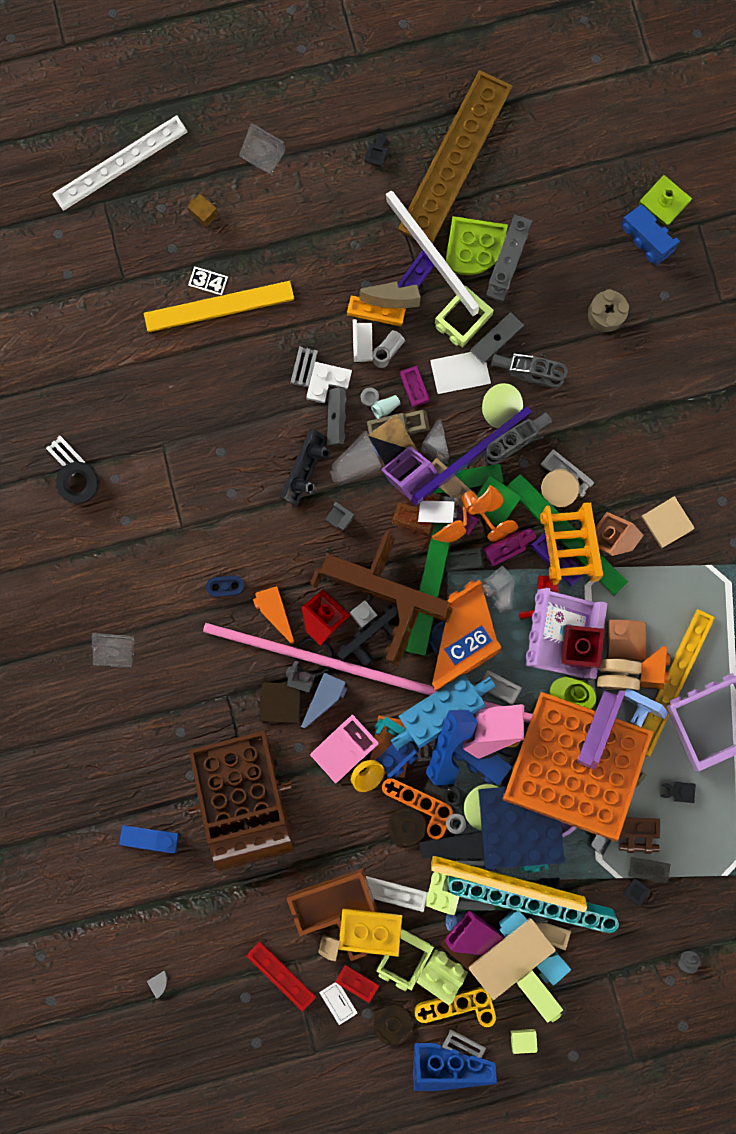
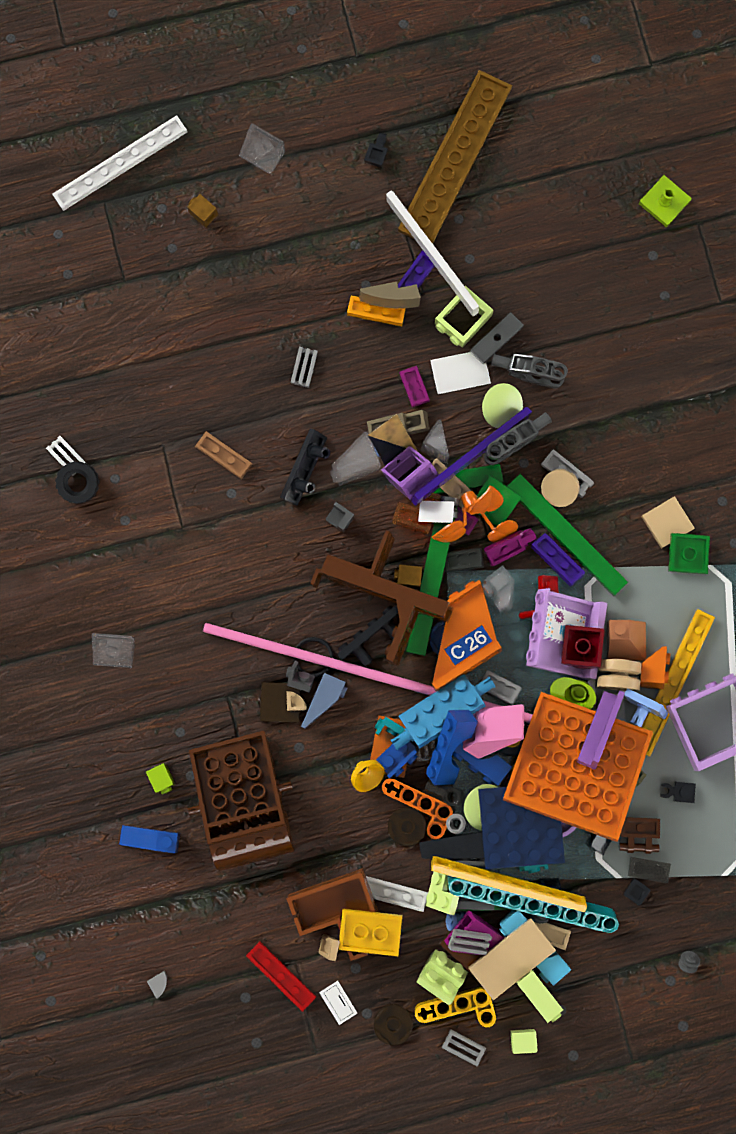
(161, 779): none -> lime brick
(208, 280): white sticker -> none
(218, 306): yellow tile -> none
(223, 455): none -> medium nougat tile
(225, 586): dark blue plate -> none
(272, 608): orange slope -> none
(295, 702): none -> tan tile
(323, 616): red slope -> none
(326, 376): white plate -> none
(336, 416): dark grey tile -> none
(344, 748): bright pink slope -> none
(357, 983): red plate -> none
(362, 341): white panel -> none
(363, 614): light grey brick -> none
(369, 396): light grey tile -> none
(385, 407): light aqua cone -> none
(388, 348): light grey piece -> none
(401, 982): yellowish green window -> none
(408, 576): none -> pearl gold brick
(447, 1069): blue wedge -> none
(474, 245): lime plate -> none
(481, 949): none -> light grey tile
(508, 258): dark grey fence -> none
(587, 532): light orange fence -> none
(610, 301): dark tan brick -> none
(616, 535): nougat slope -> none
(649, 235): blue wedge -> none
(689, 553): none -> green tile

